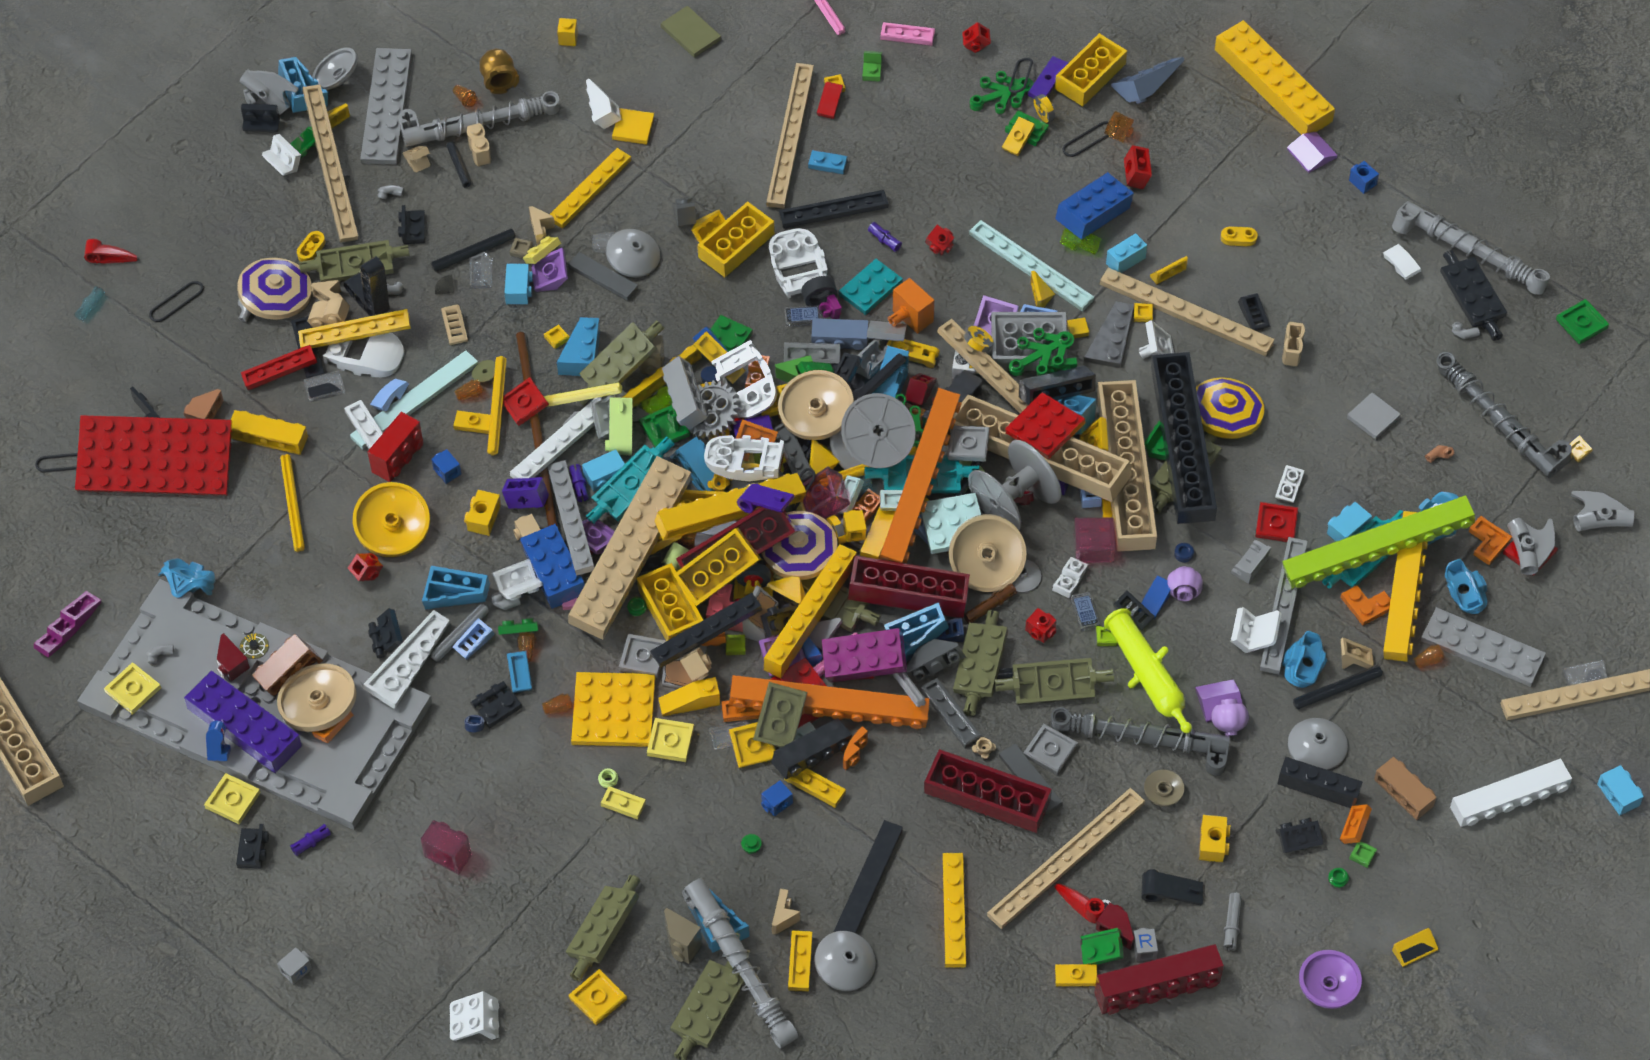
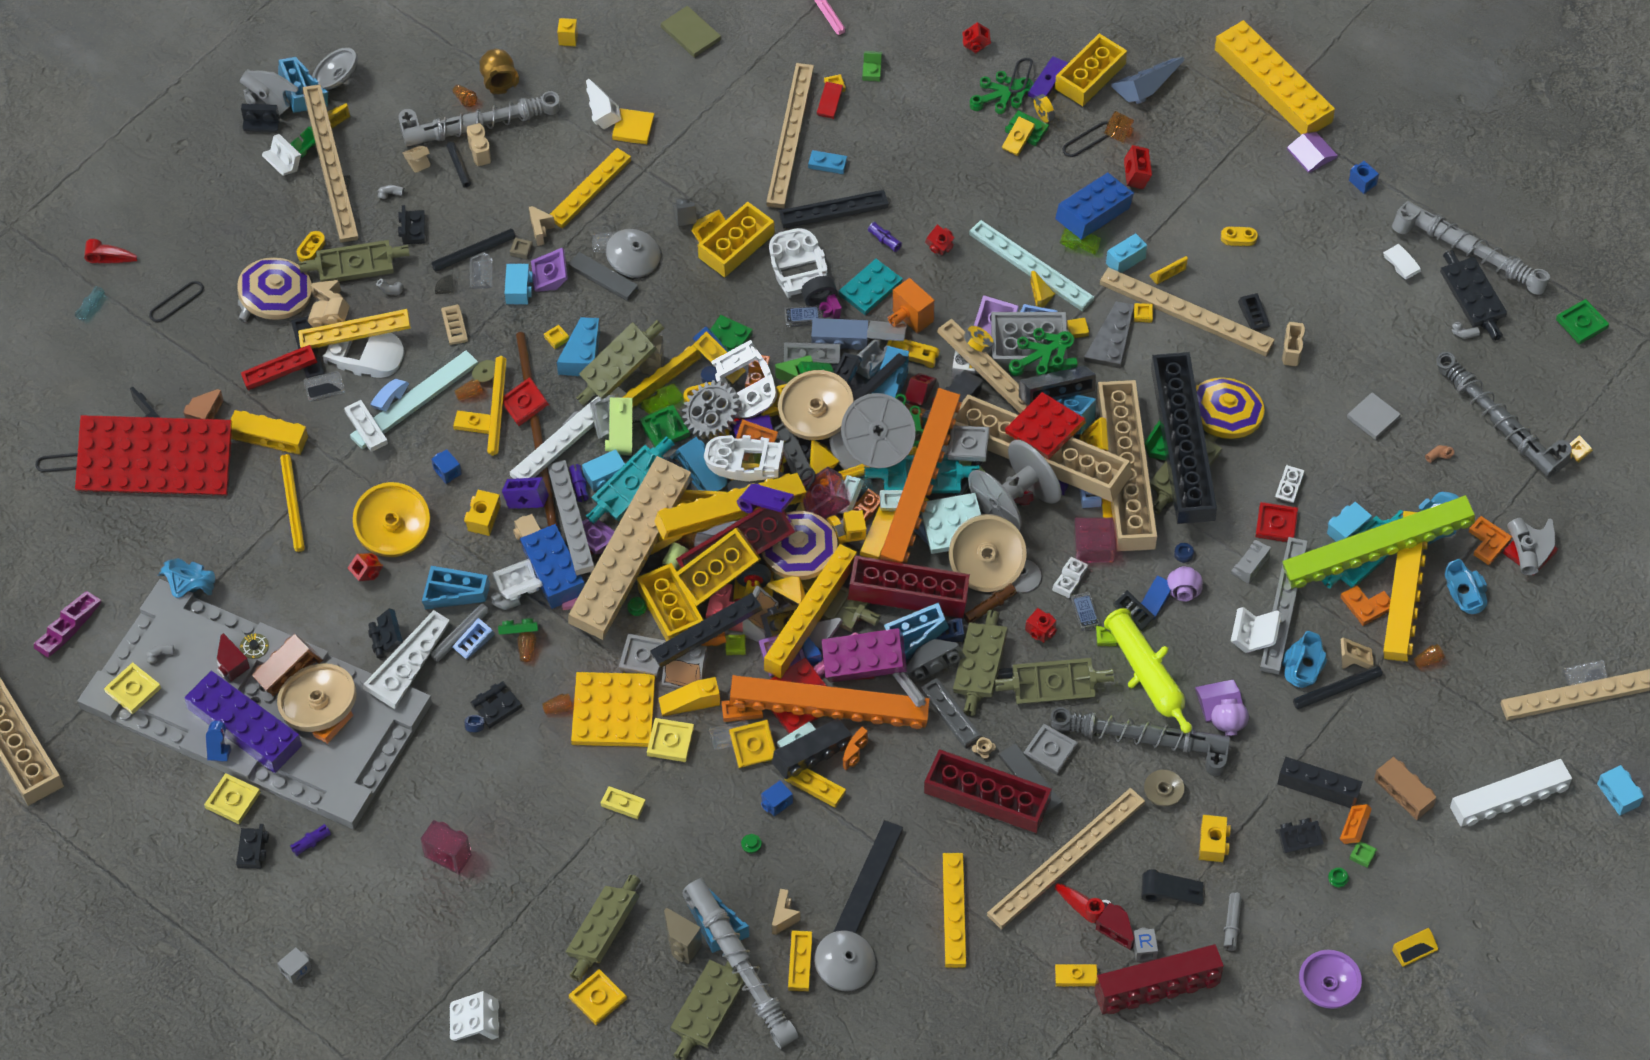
(370, 287): black beam -> none
(385, 103): light grey plate -> none
(395, 447): red brick -> none
(519, 671): dark azure tile -> none
(537, 253): light yellow plate -> none
(584, 394): light yellow axle -> none
(608, 773): yellowish green plate -> none
(684, 393): light grey brick -> none
(696, 664): tan brick -> none
(723, 483): yellow plate -> none
(780, 715): olive tile -> none
(907, 34): bright pink tile -> none
(1102, 947): green plate -> none
(1159, 341): white tile -> none
(1323, 753): light grey dish -> none
(1483, 647): light grey plate -> none
(1601, 511): light grey pin -> none

